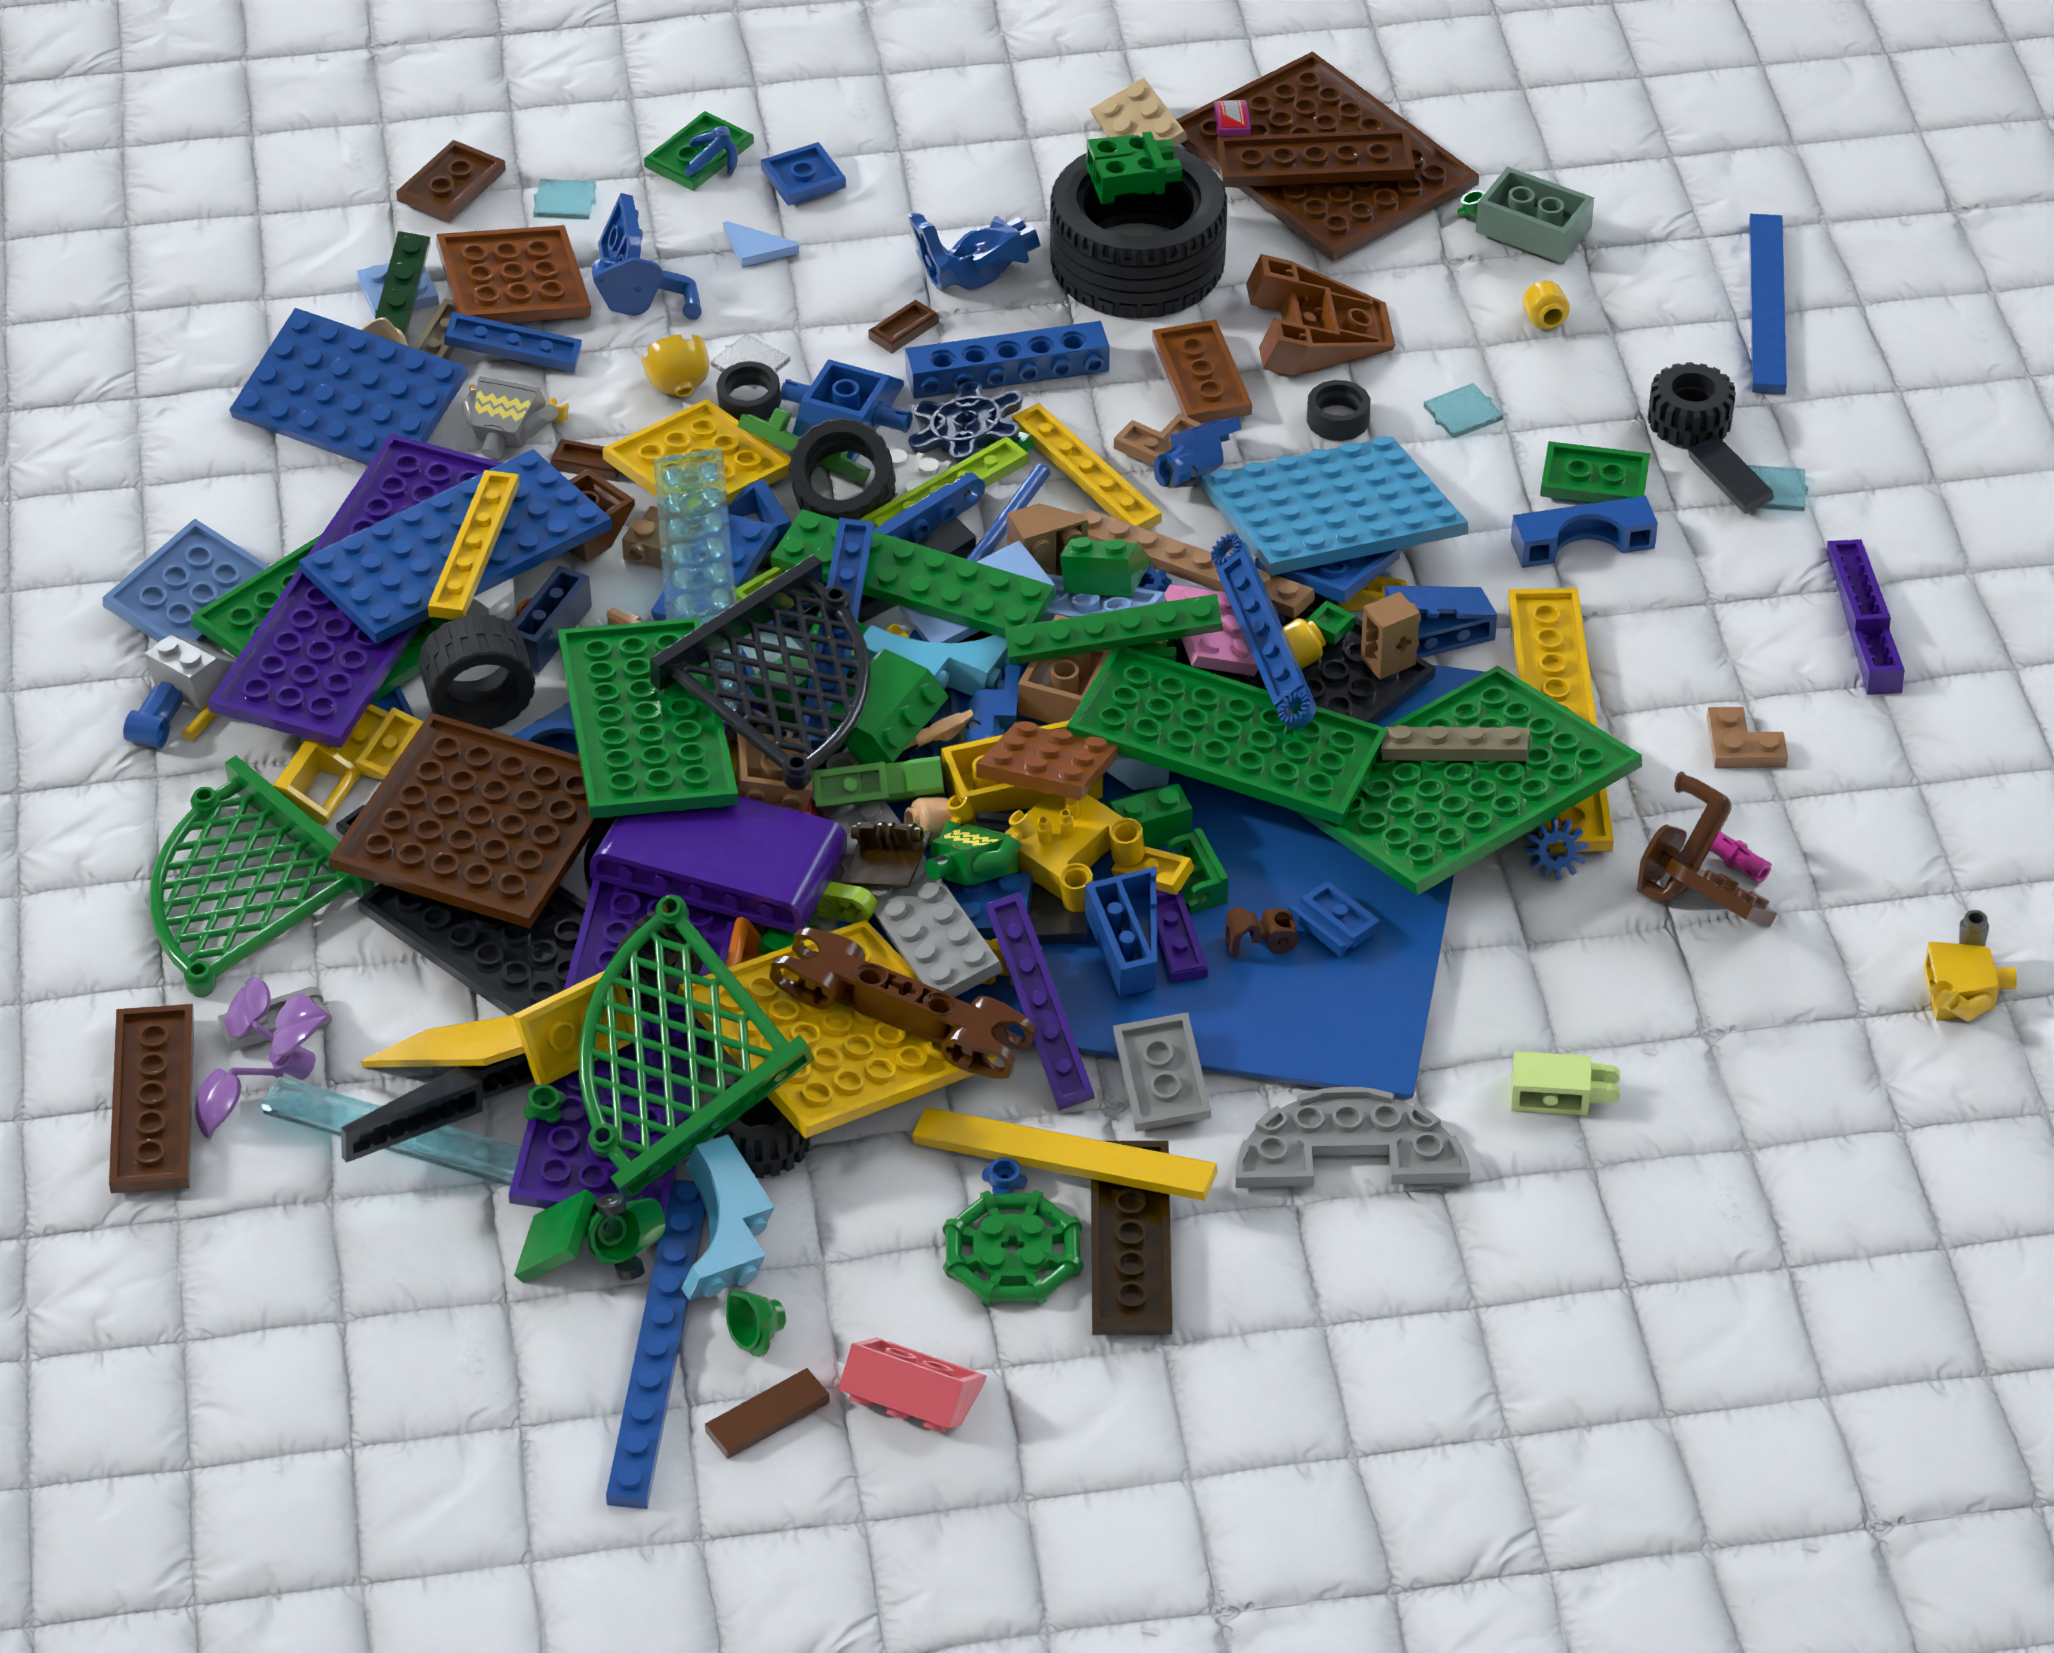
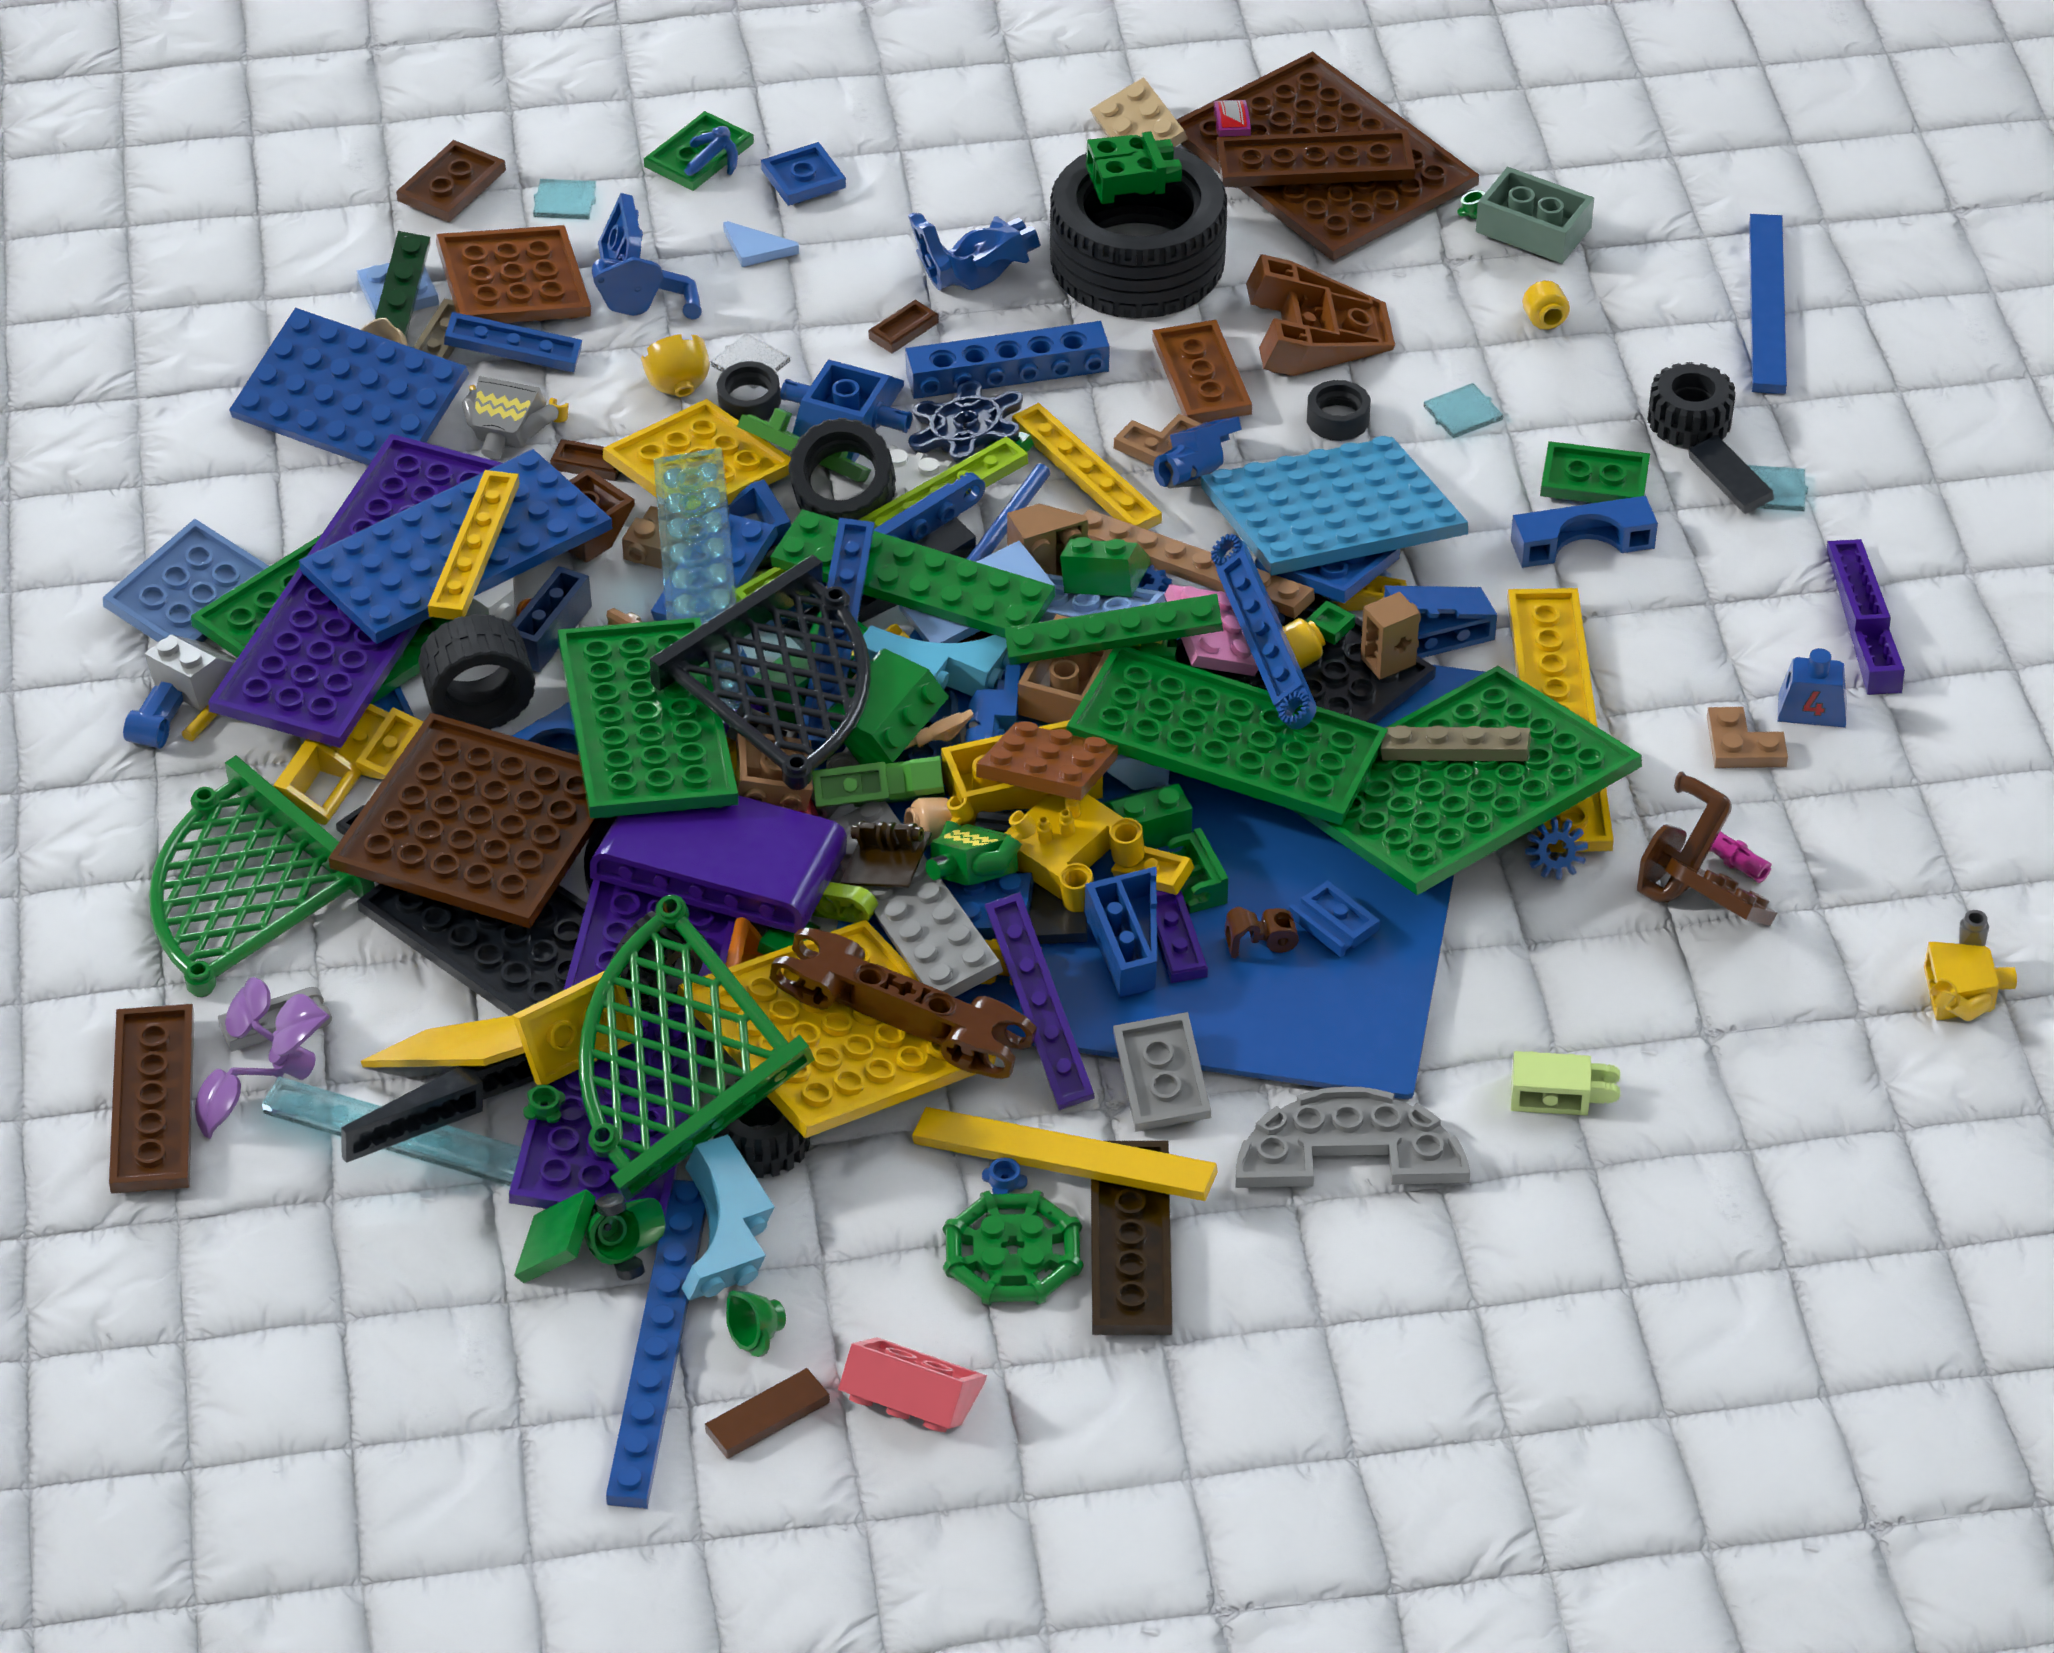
(1814, 691): none -> blue torso

